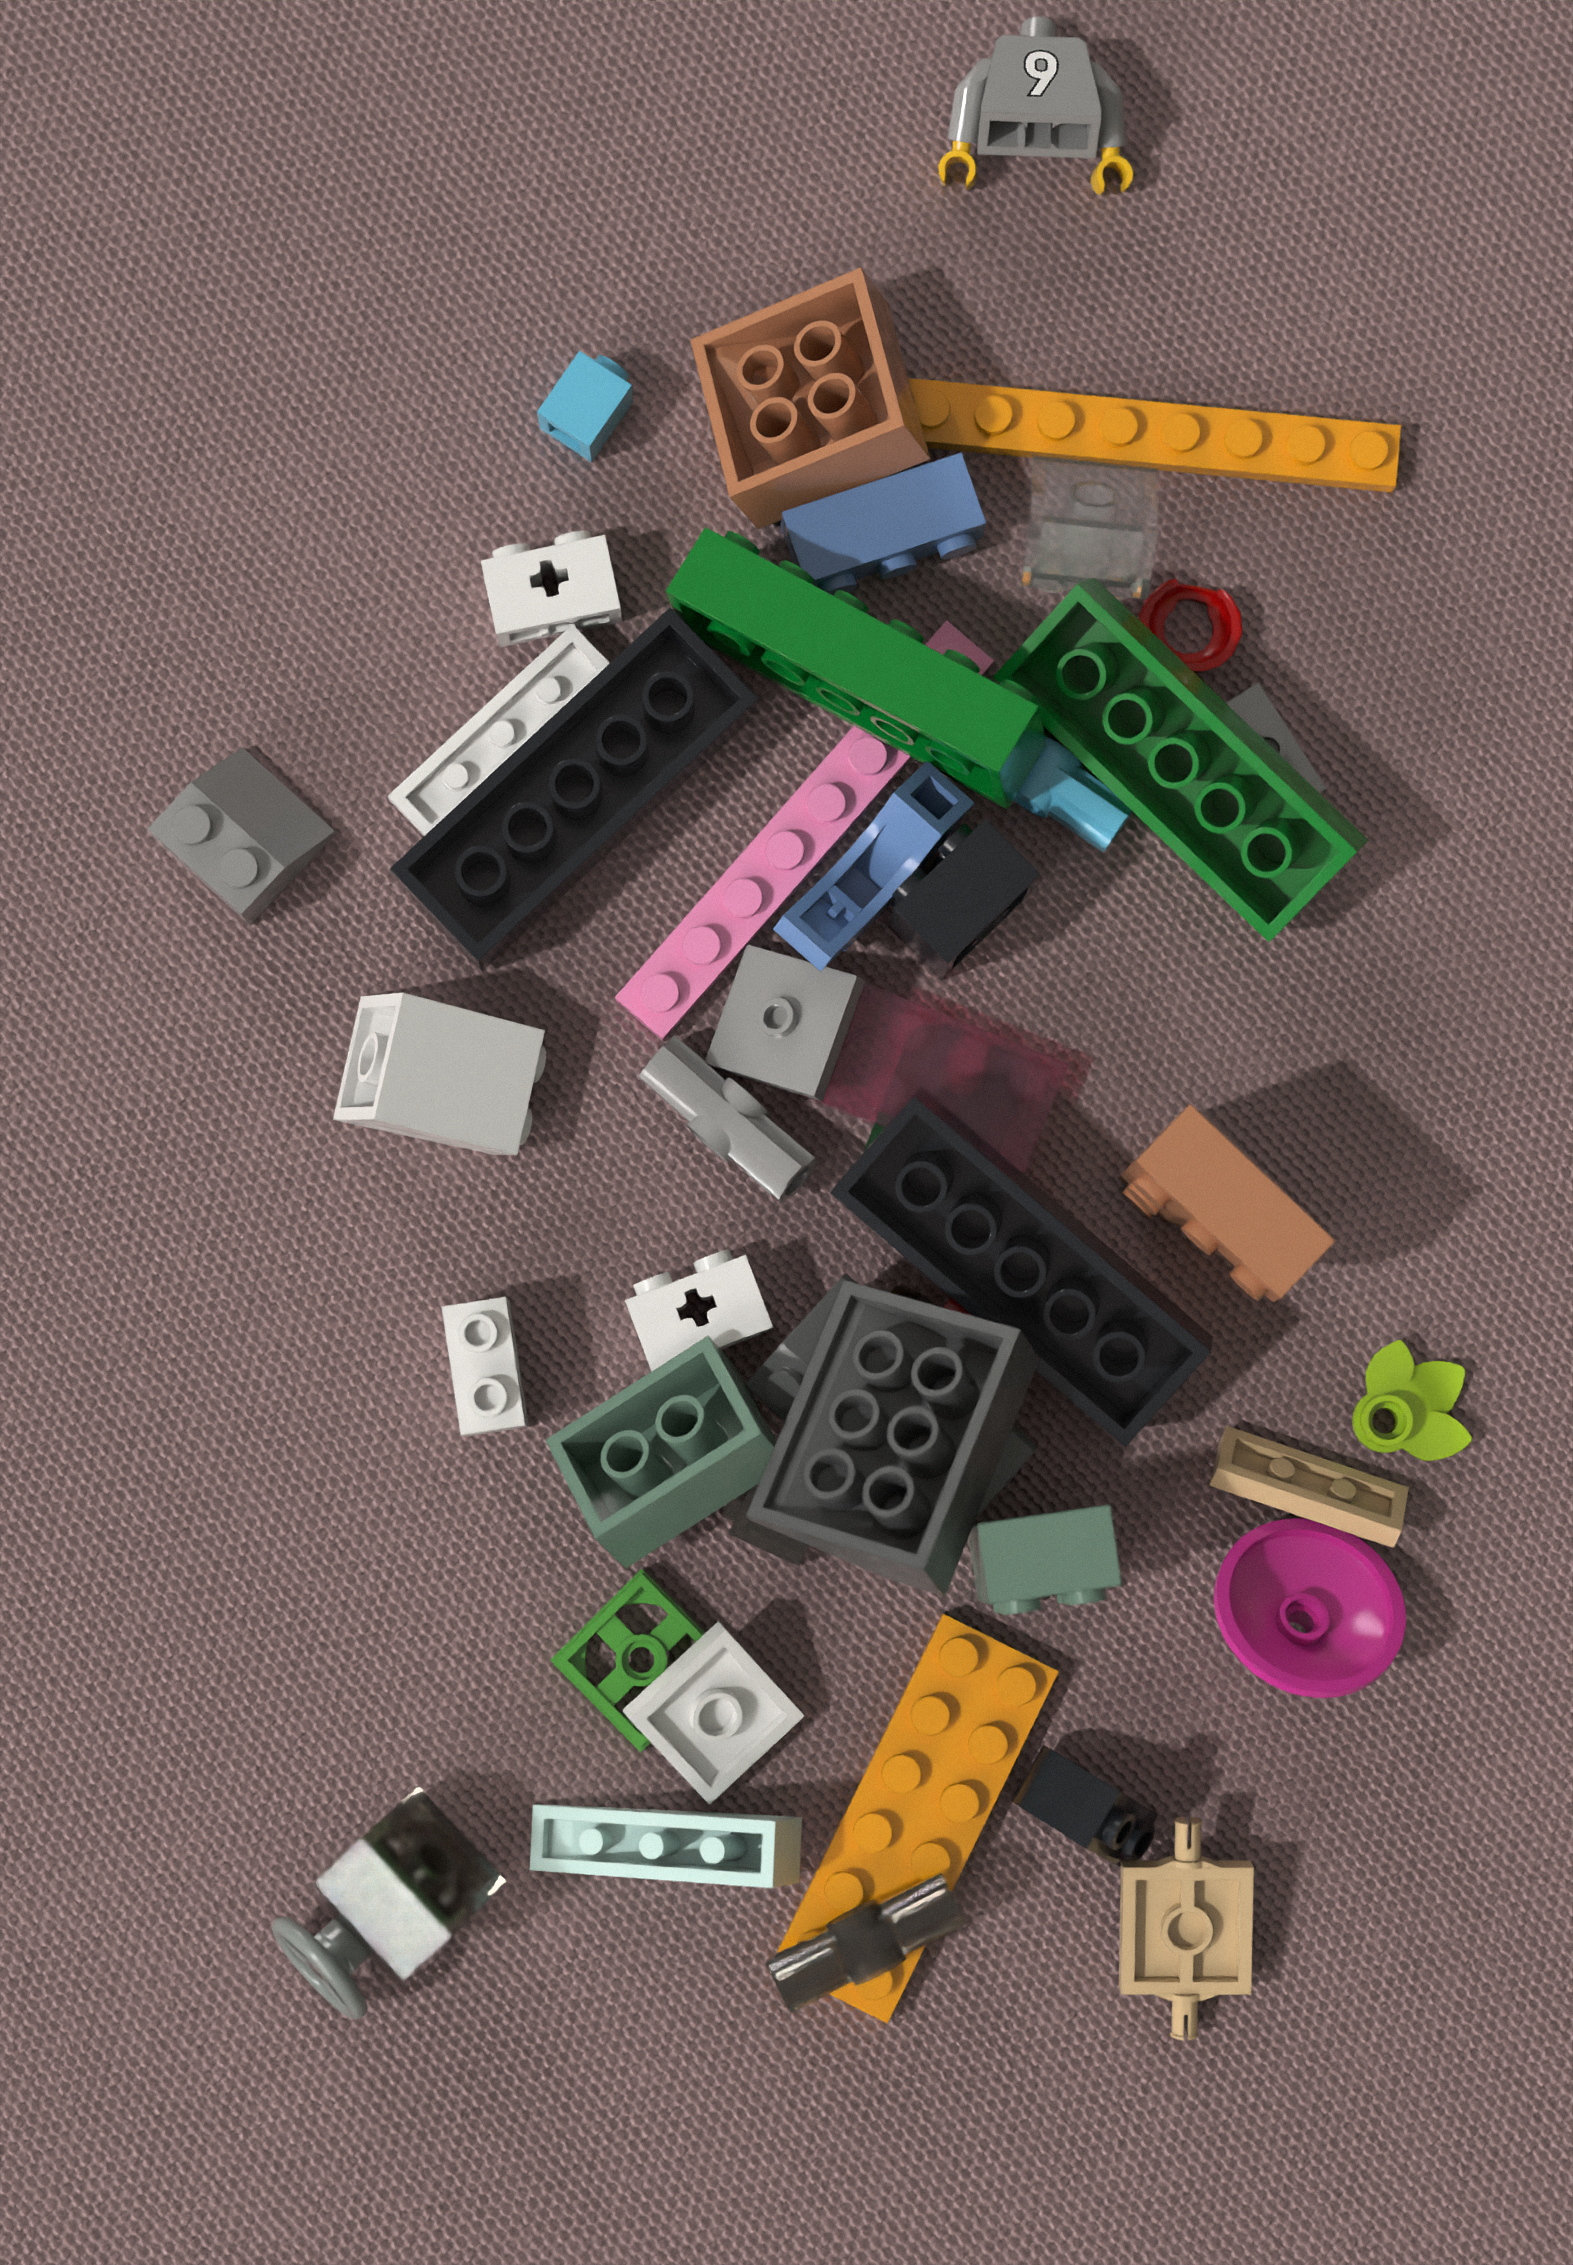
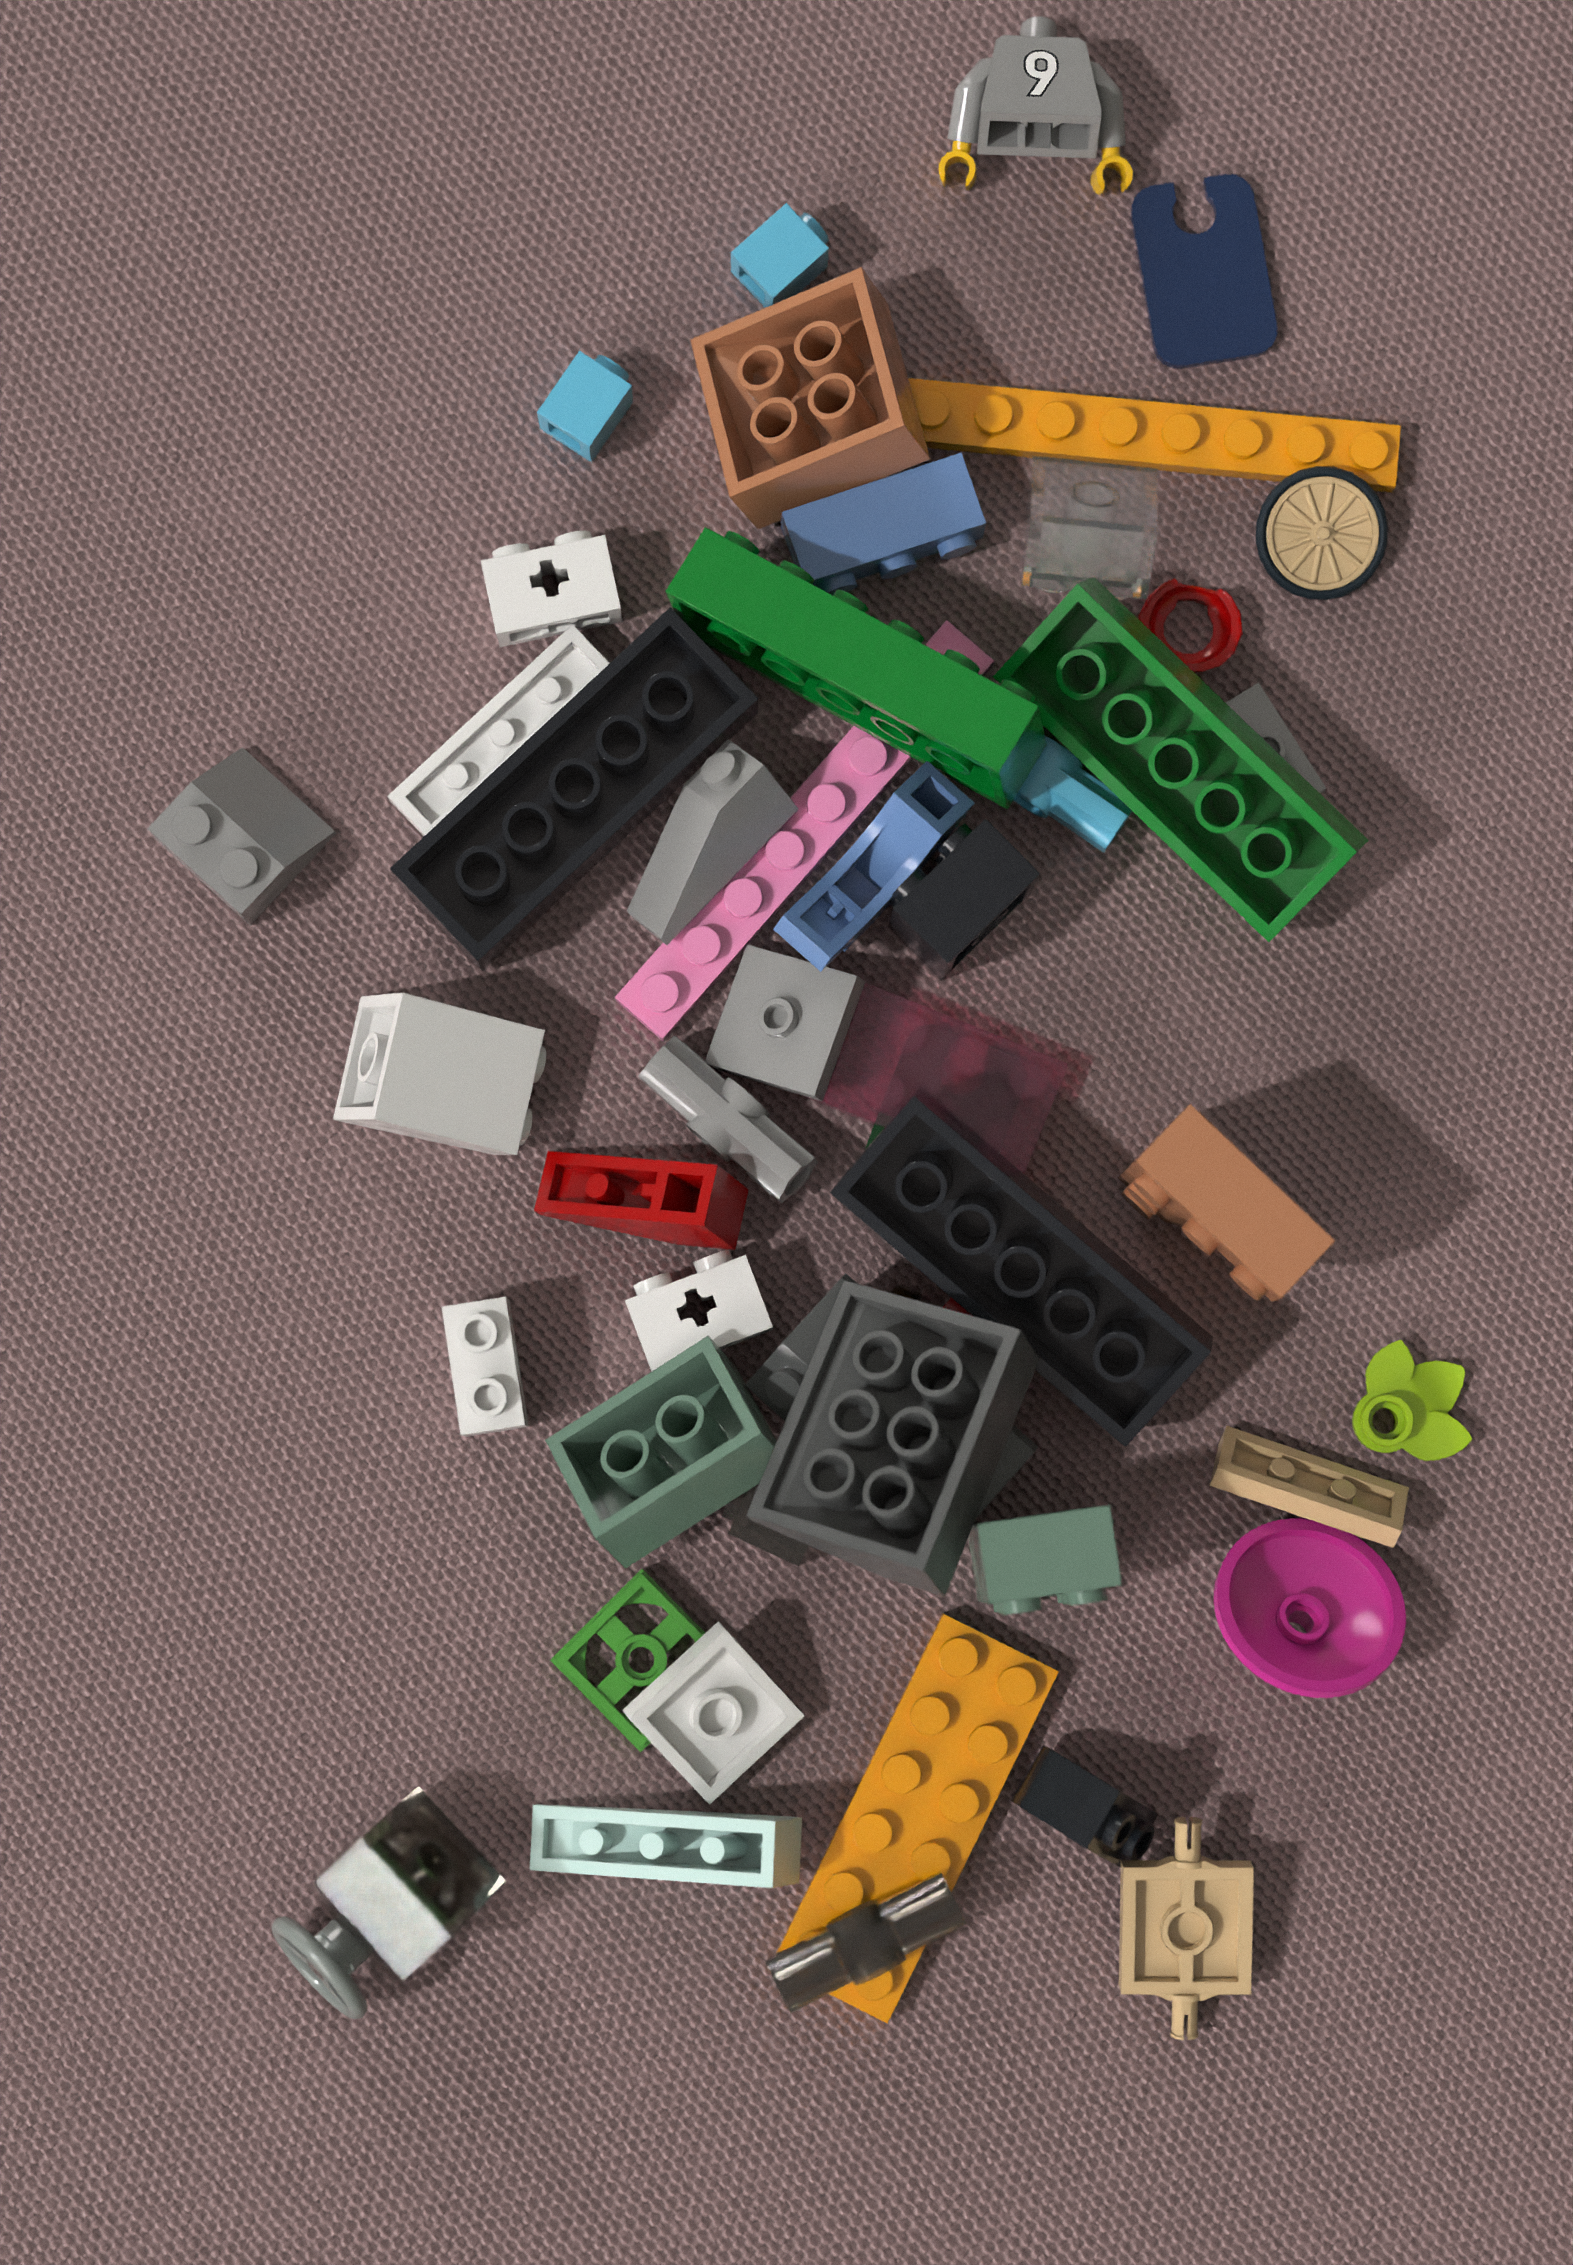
(644, 1198): none -> red slope
(710, 835): none -> light grey slope
(781, 256): none -> medium azure brick
(1207, 289): none -> dark blue piece
(1321, 533): none -> tan wheel

